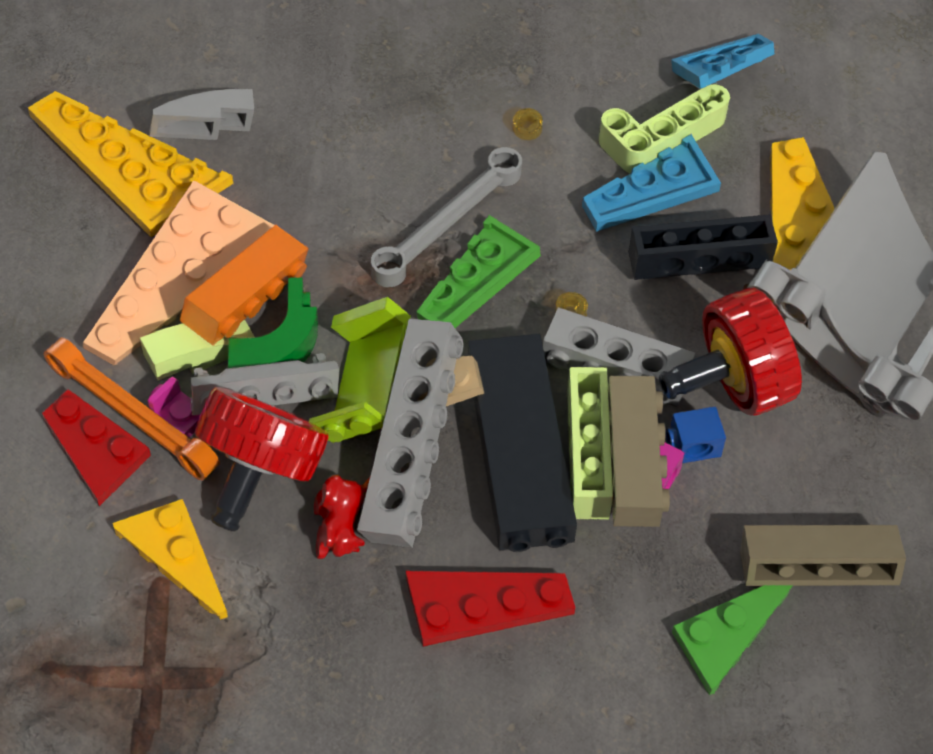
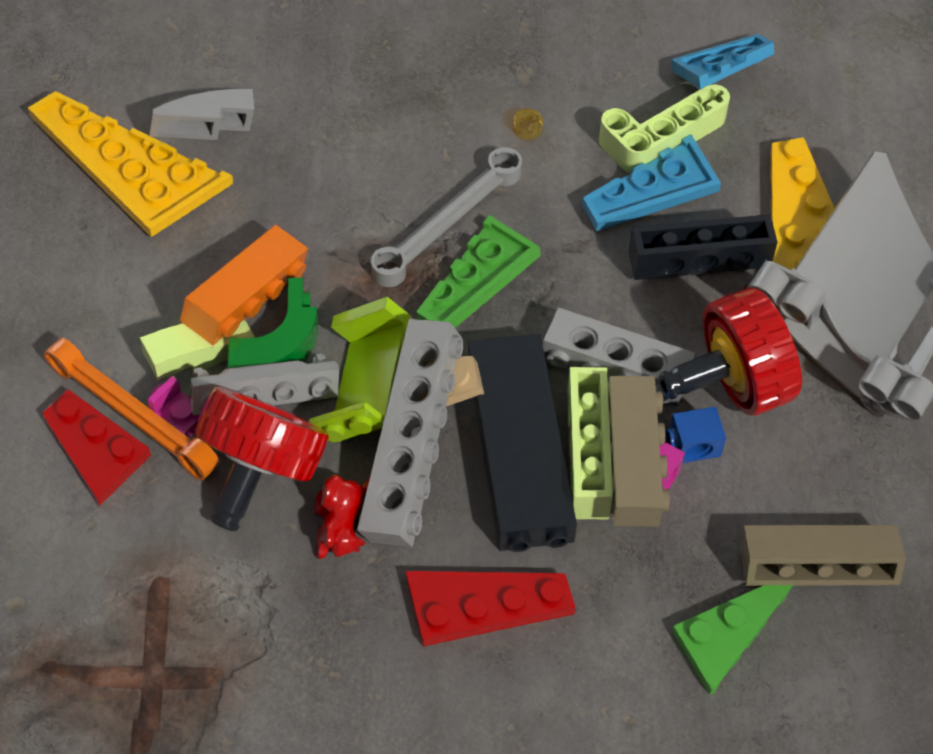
(170, 542): yellow wing -> none
(188, 249): light nougat wing -> none
(572, 299): clear yellow bush -> none

